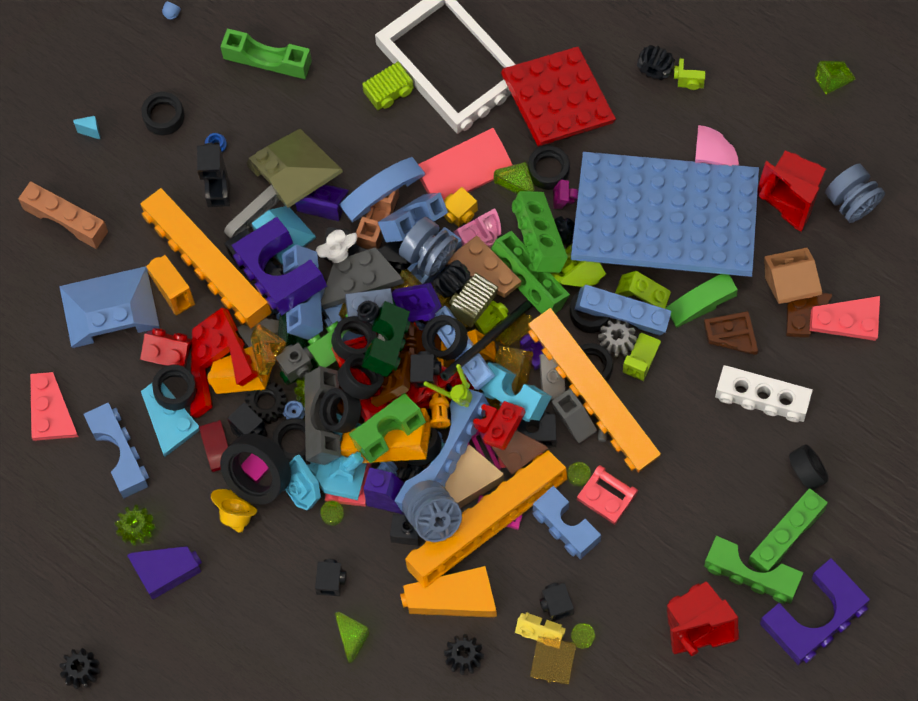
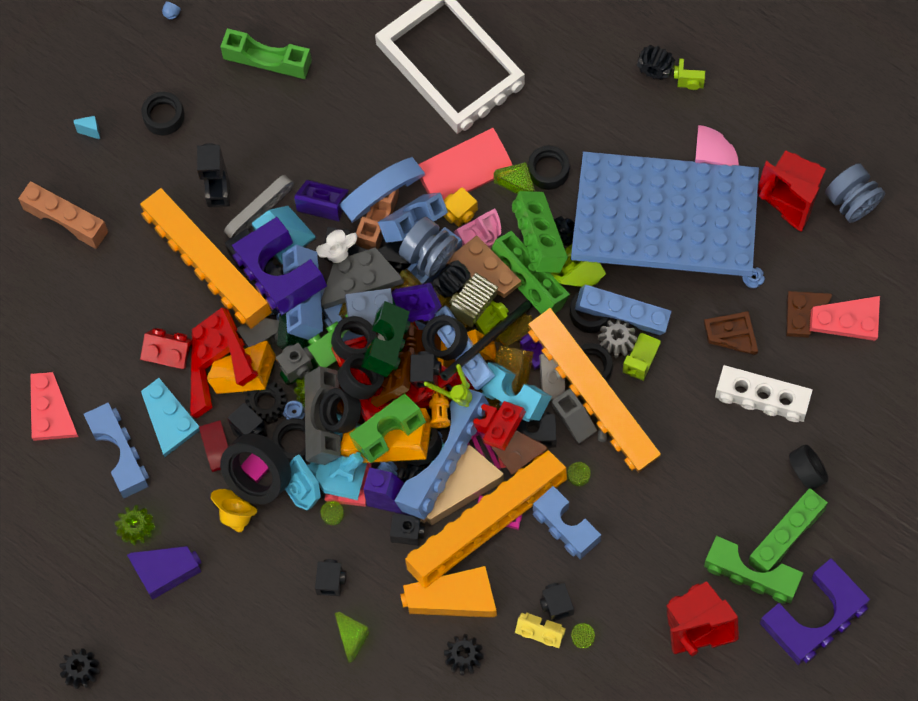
(109, 305): medium blue slope -> none
(170, 284): light orange slope -> none
(174, 371): black tyre -> none
(217, 138): blue plate -> none
(265, 347): clear yellow slope -> none
(294, 167): olive slope -> none
(368, 311): black plate -> none
(388, 86): lime brick -> none
(431, 511): sand blue wheel -> none
(553, 660): clear yellow piece -> none
(558, 96): red plate -> none
(563, 195): magenta tile -> none
(603, 501): coral plate -> none
(643, 288): lime bracket -> none
(702, 299): bright green slope -> none
(754, 283): none -> medium blue plate
(792, 275): medium nougat slope -> none
(832, 75): clear neon green slope -> none

